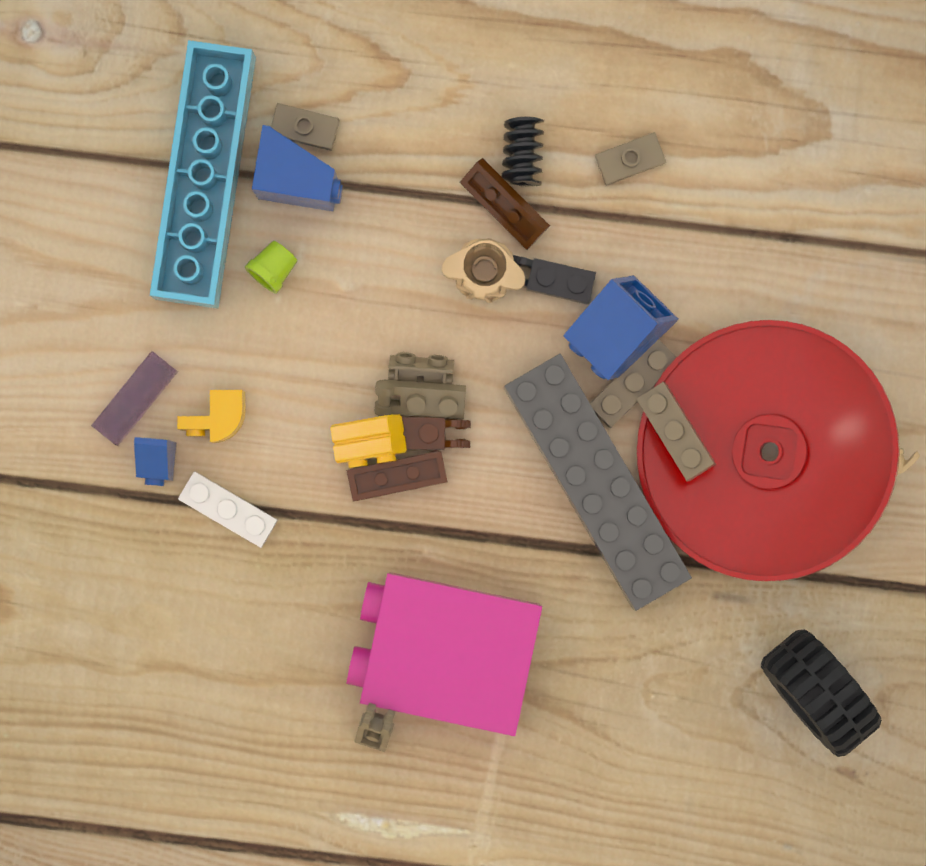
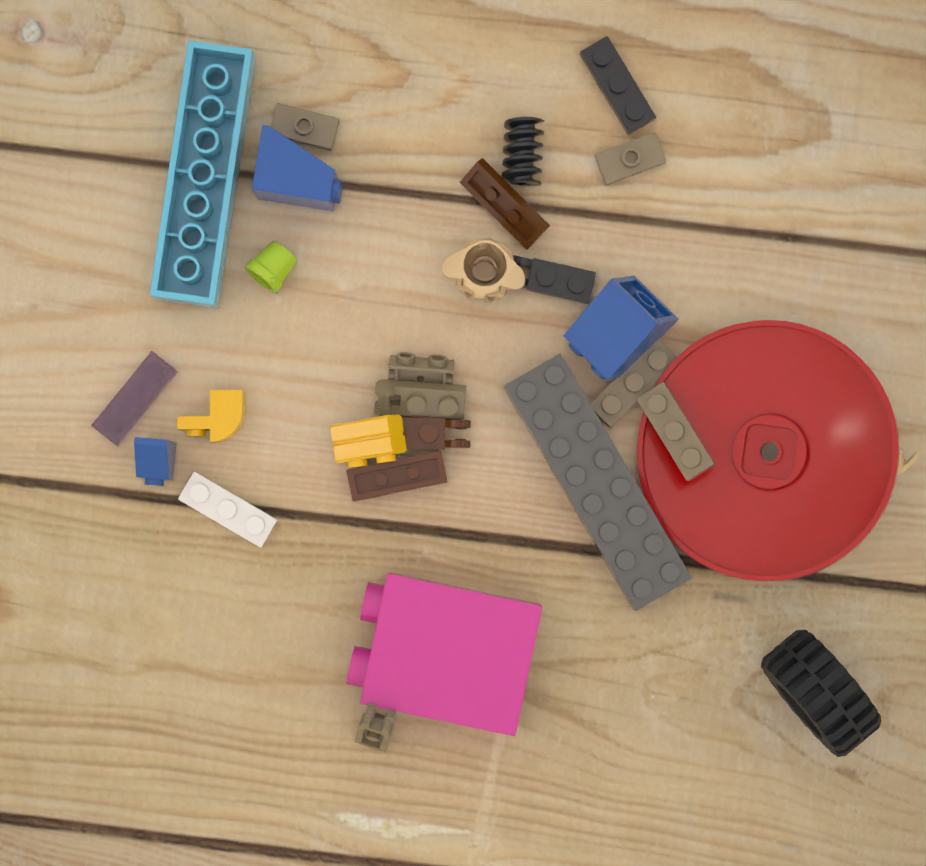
(617, 85): none -> black plate

